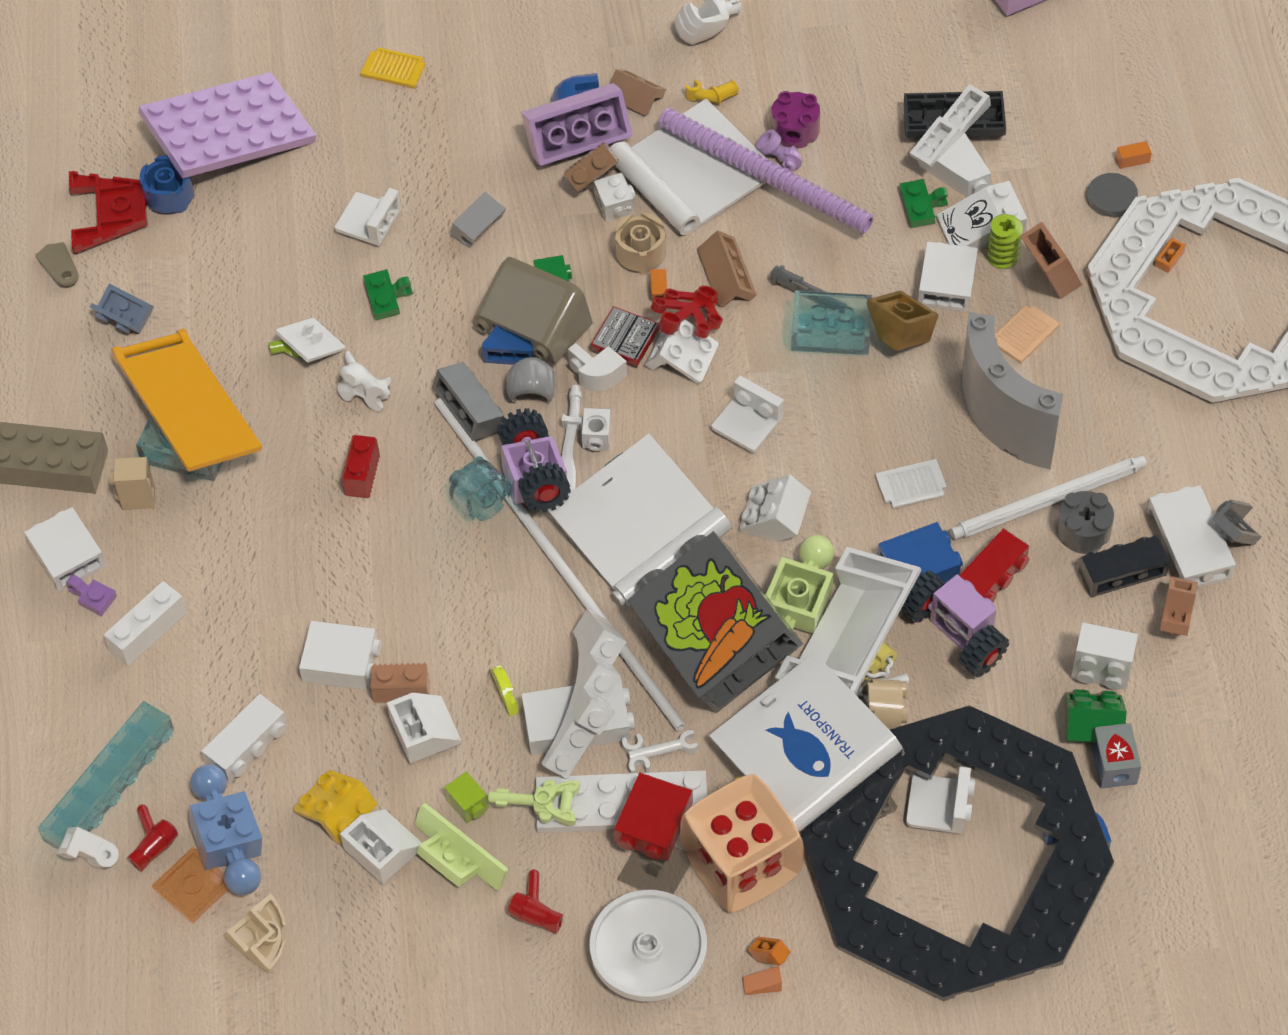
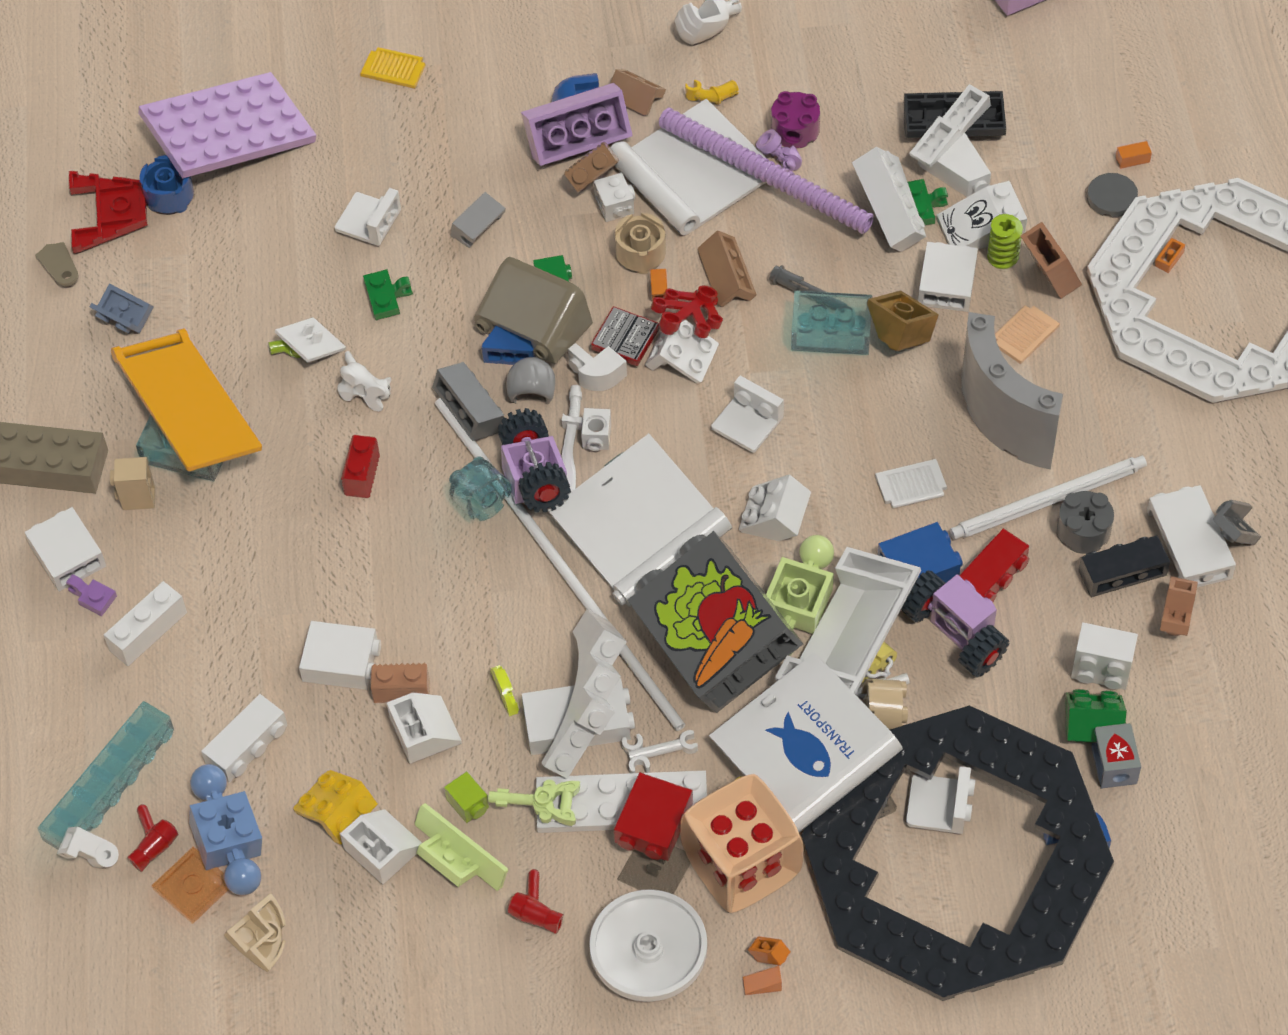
(890, 198): none -> white wedge

